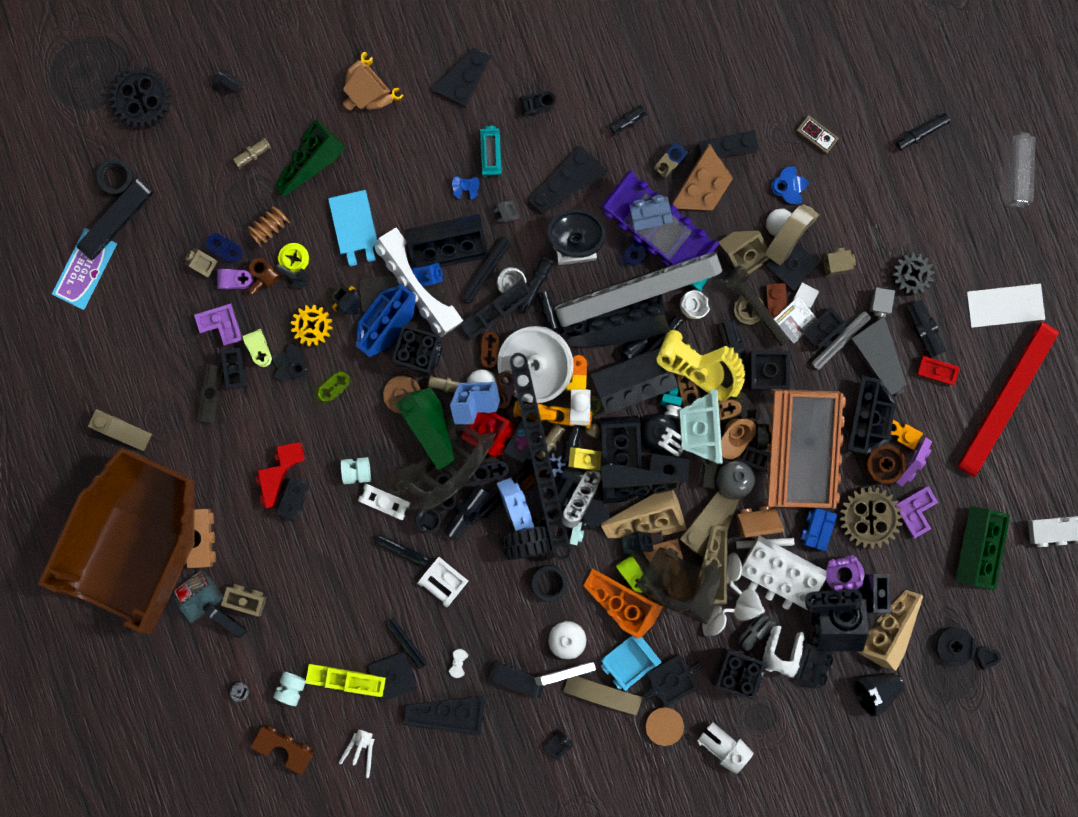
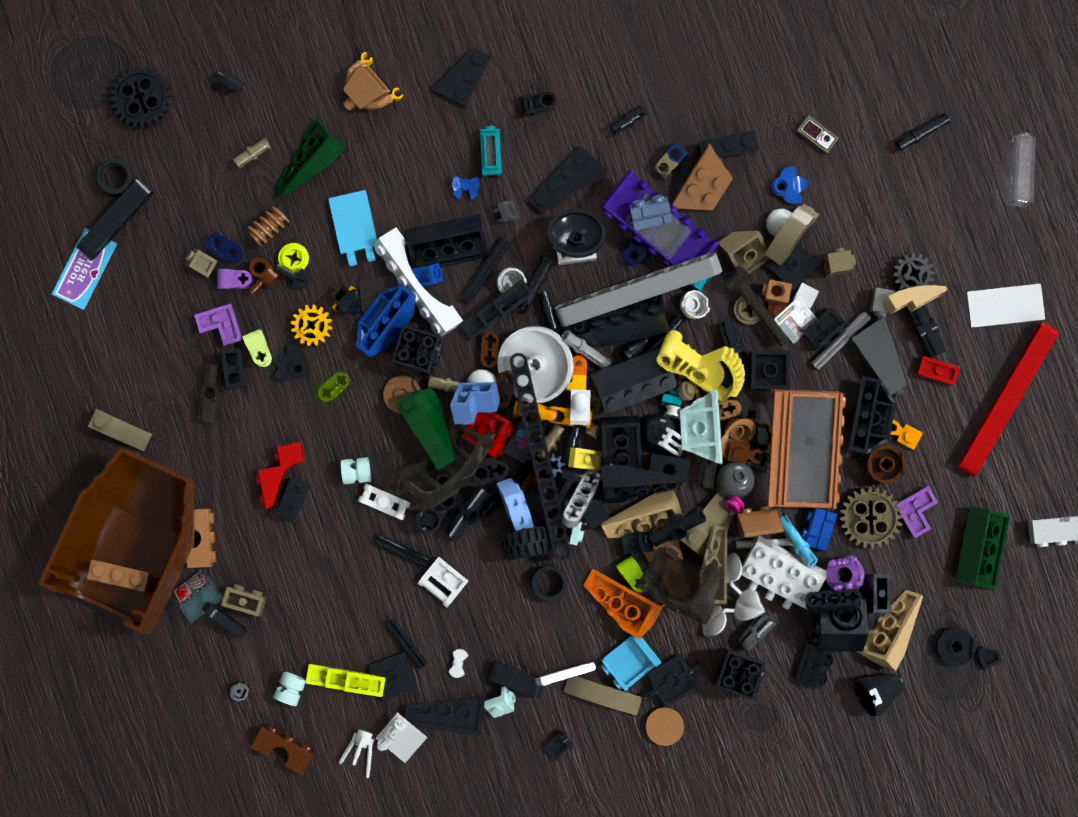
(119, 576): none -> medium nougat arch
(400, 738): none -> white hinge
(501, 704): none -> light aqua bracket
(567, 640): white cylinder -> none
(580, 346): none -> light grey pin
(677, 526): none -> black piece
(686, 391): none -> dark tan plate
(731, 753): white piece -> none
(734, 504): none -> dark pink bush
(741, 451): none -> reddish brown plate
(773, 663): white piece -> none
(785, 291): none -> medium nougat brick
(801, 547): none -> medium azure pin
(913, 297): none -> tan slope
(917, 462): medium lavender plate -> none

